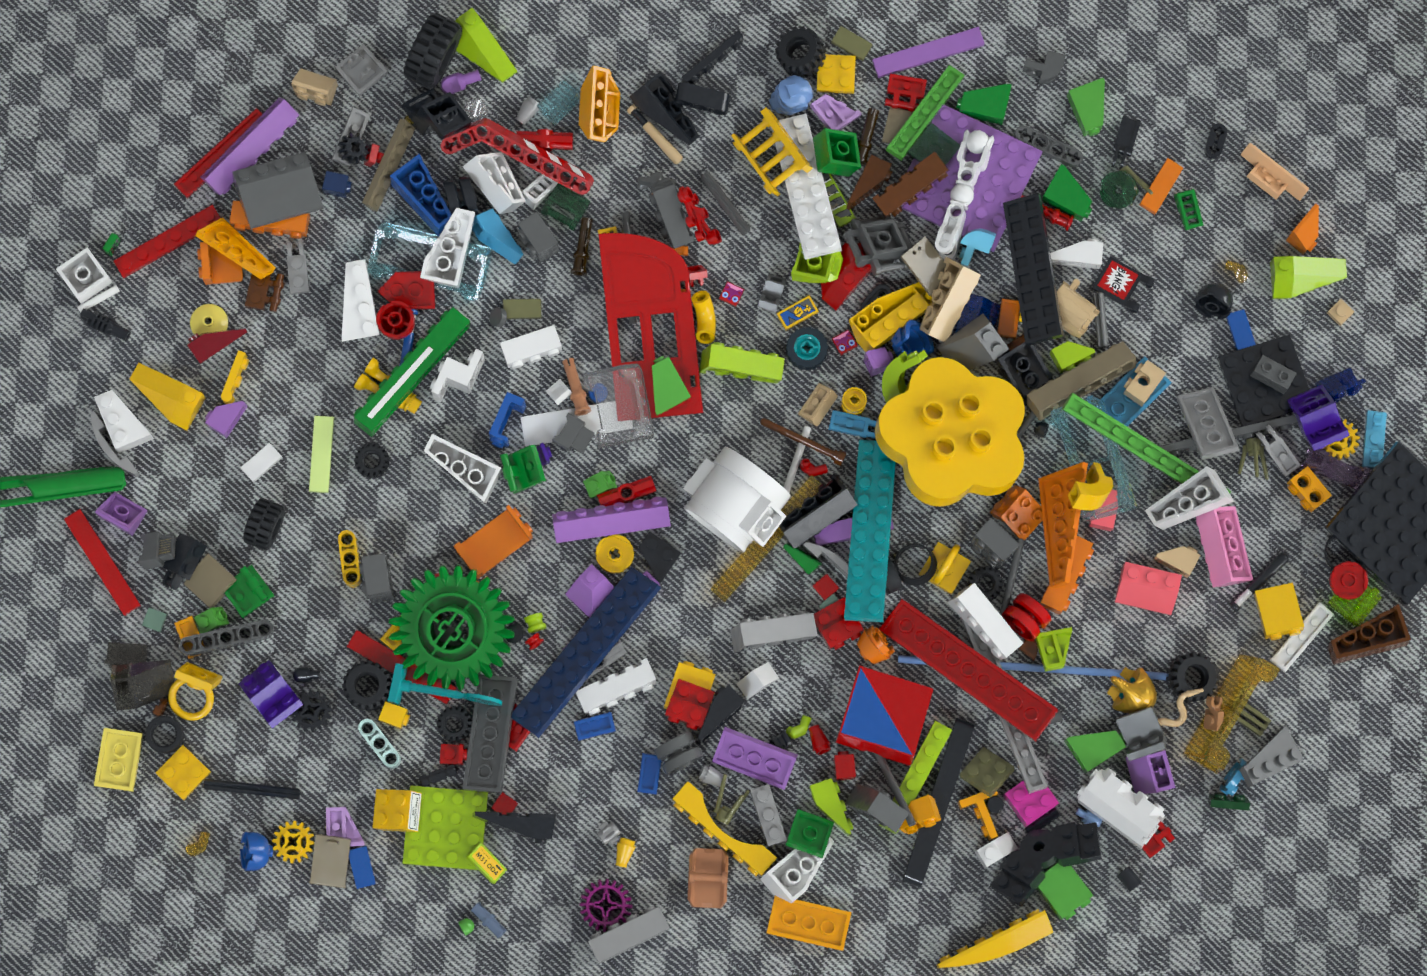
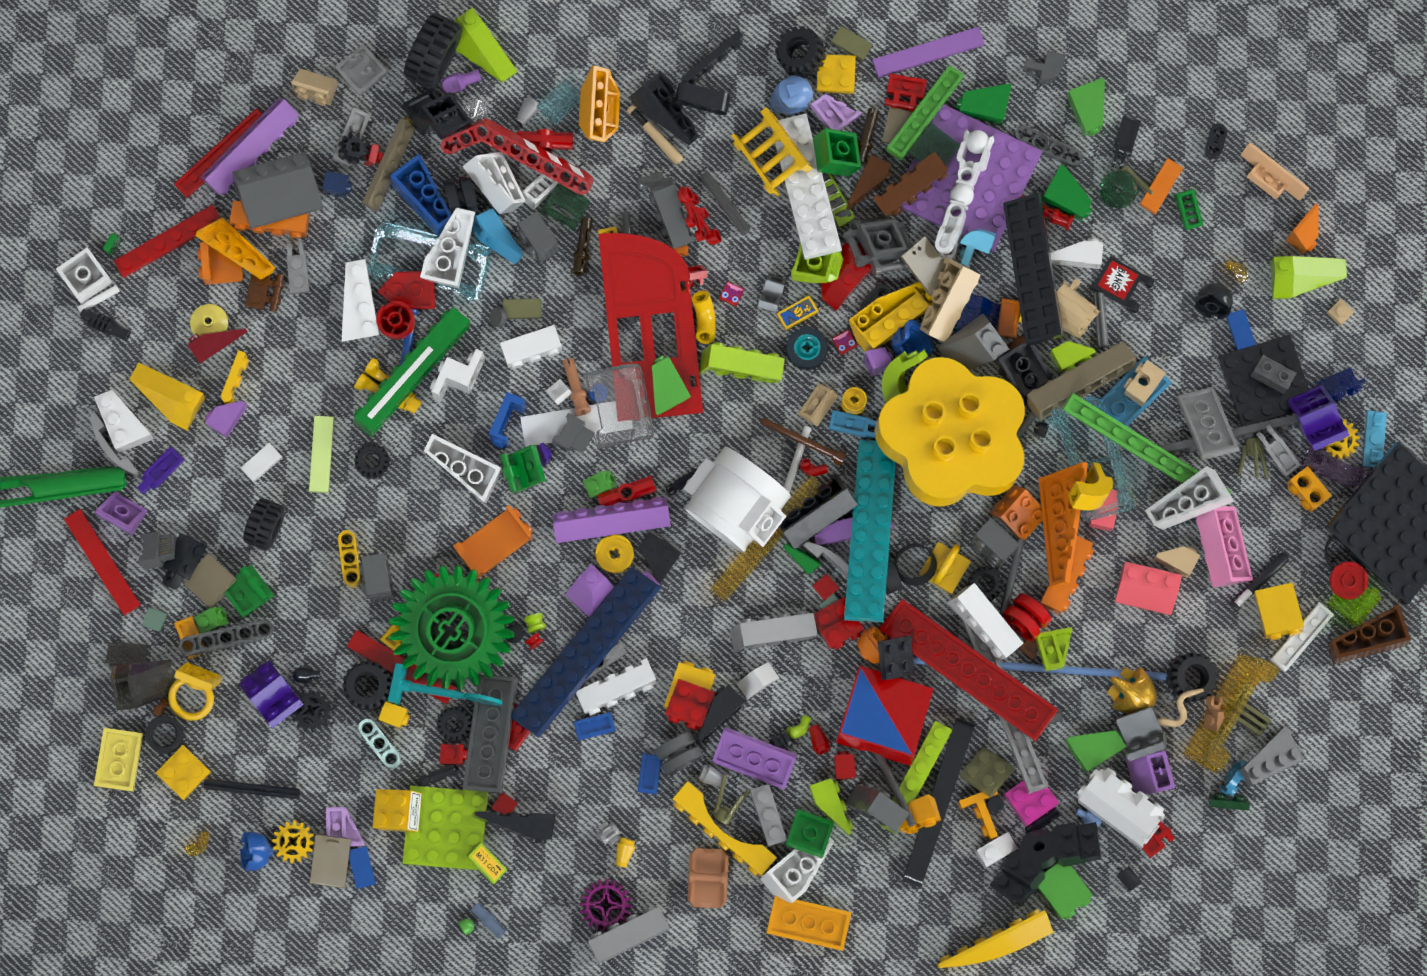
(160, 470): none -> dark purple hinge
(679, 484): none -> black axle
(895, 657): none -> black plate

